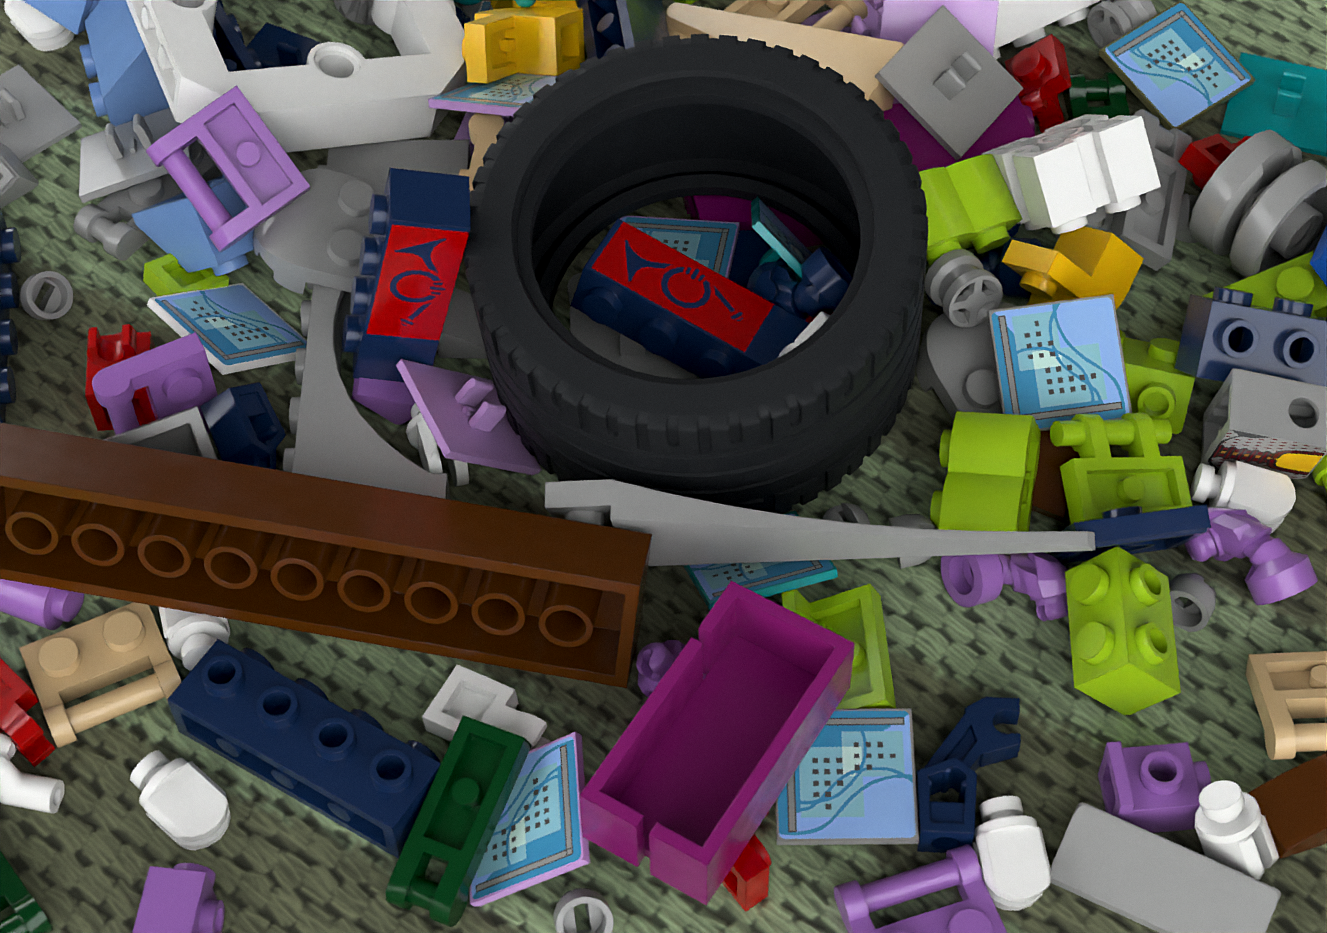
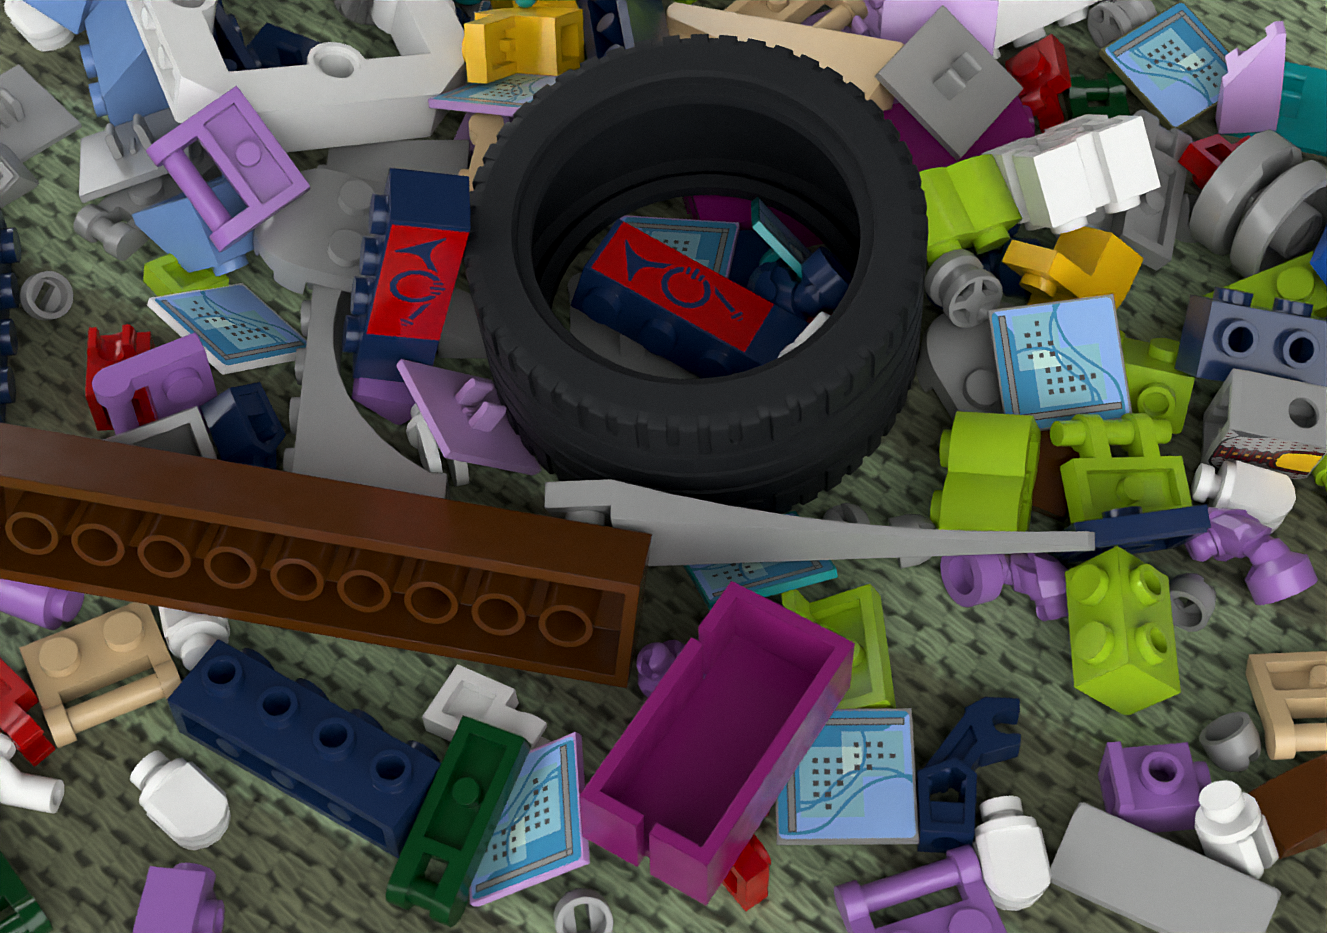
(1231, 741): none -> light grey hinge
(1253, 85): none -> lavender slope

